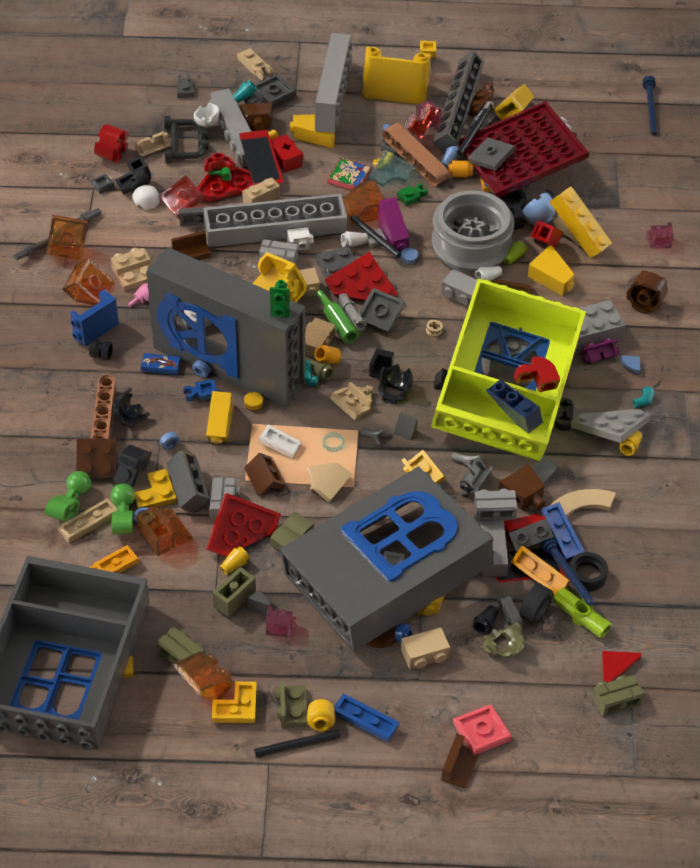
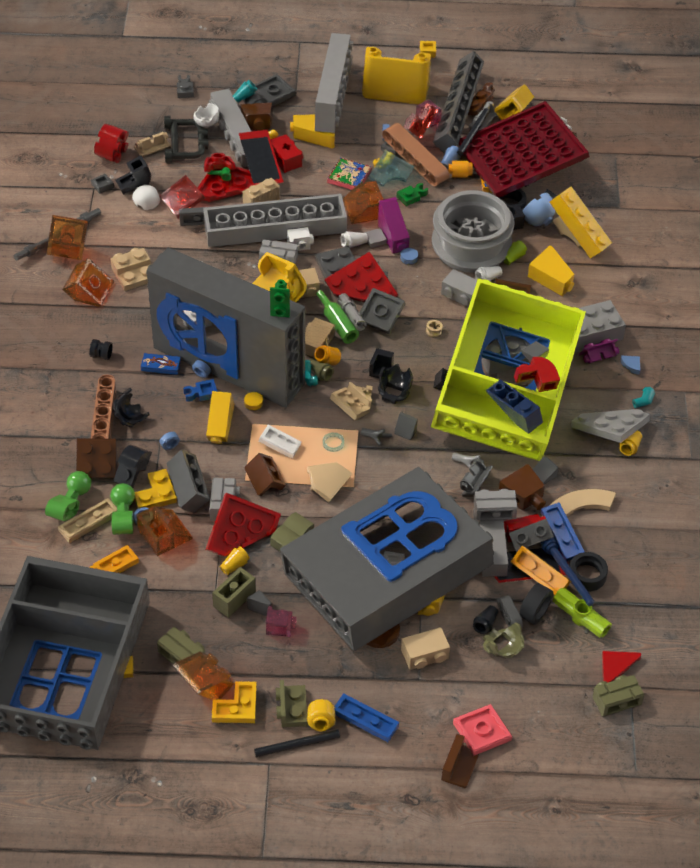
(95, 320): blue panel -> none
(141, 295): bright pink piece -> none
(192, 245): reddish brown panel -> none
(255, 64): tan hinge -> none
(375, 236): black bar -> none
(402, 631): blue plate -> none
(426, 464): yellow bracket -> none
(491, 154): dark grey plate -> none
(535, 350): none -> dark grey slope
(547, 234): red brick -> none
(568, 414): black beam -> none
(647, 292): reddish brown brick -> none
(649, 84): dark blue piece -> none
(660, 236): clear pink brick -> none

